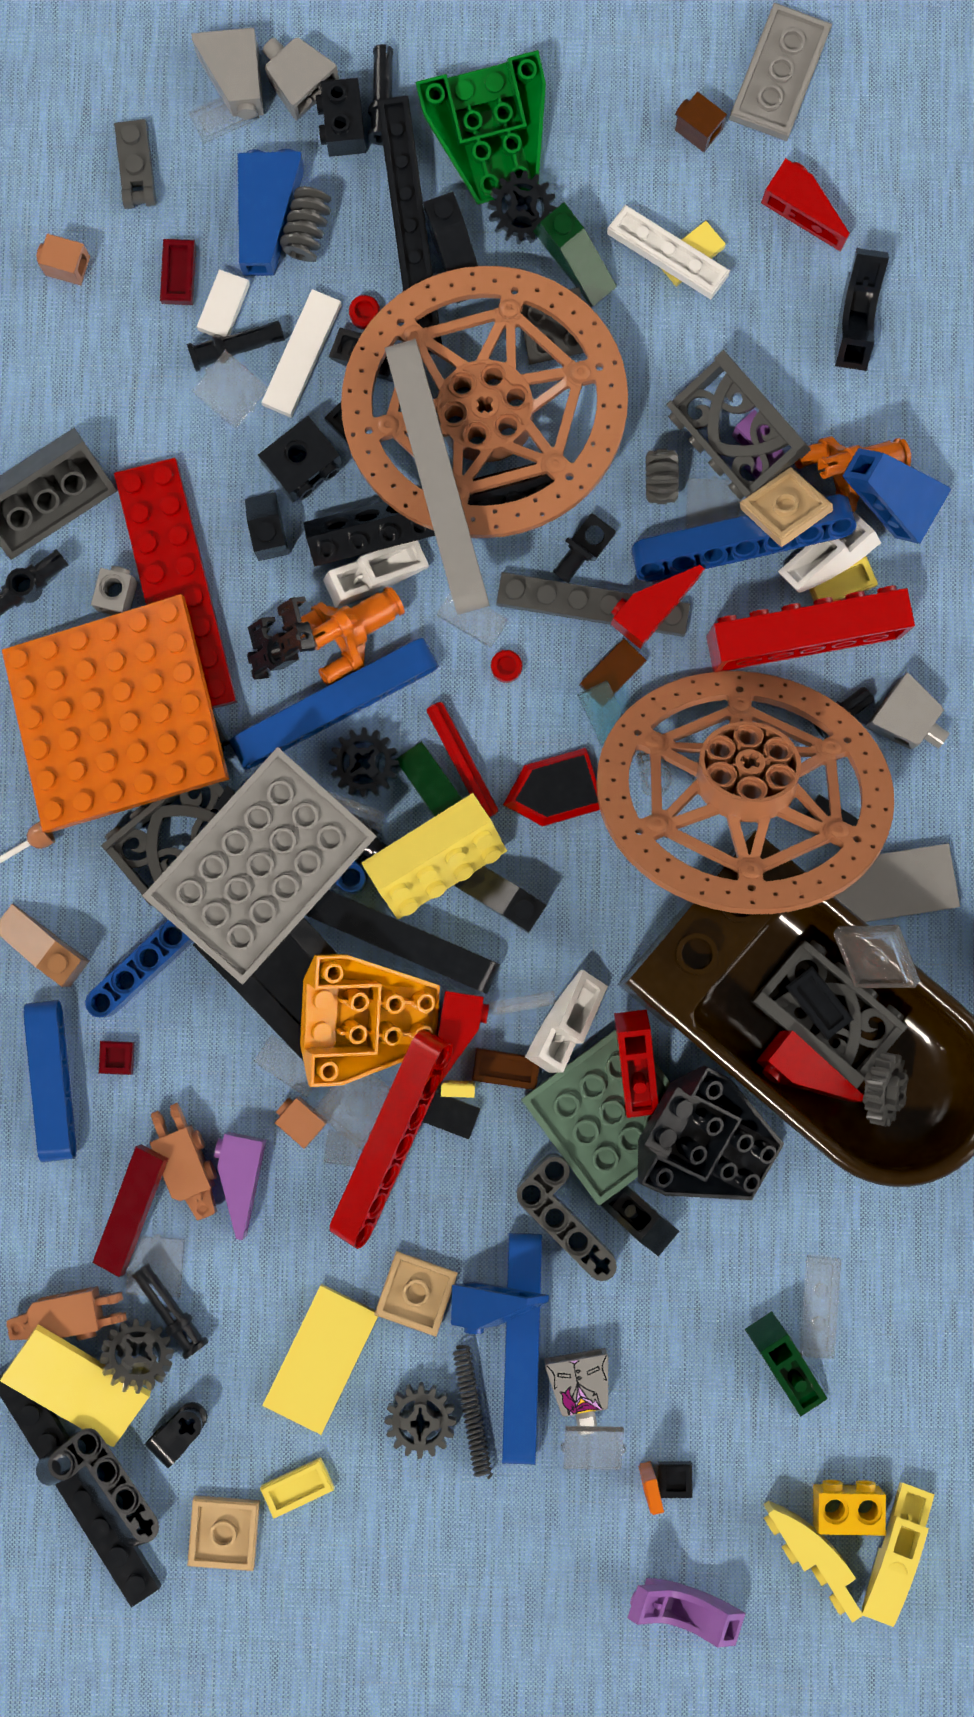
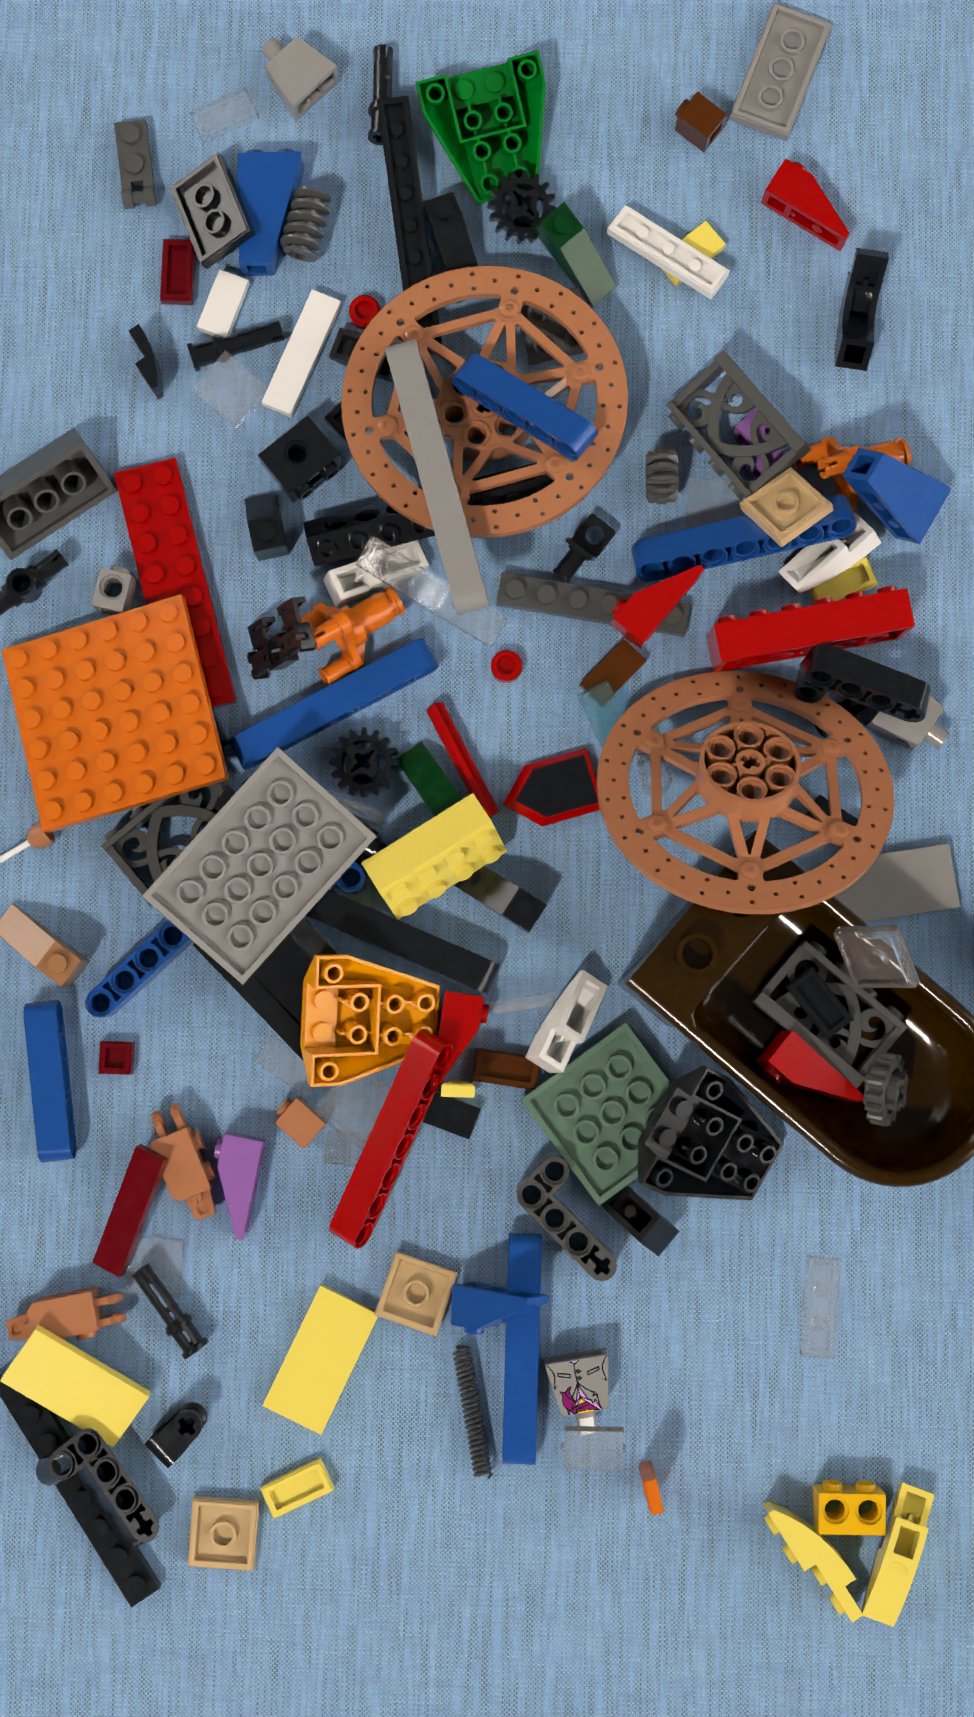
(63, 259): nougat brick -> none
(143, 1368): dark grey gear -> none
(149, 364): none -> black slope
(212, 210): none -> tile
(233, 68): light grey slope -> none
(342, 117): black brick -> none
(403, 574): none -> clear tile
(433, 1420): dark grey gear -> none
(524, 406): none -> blue beam
(636, 1062): red slope -> none
(675, 1479): black tile -> none
(688, 1609): medium lavender arch -> none
(786, 1363): dark green slope -> none
(861, 681): none -> black beam

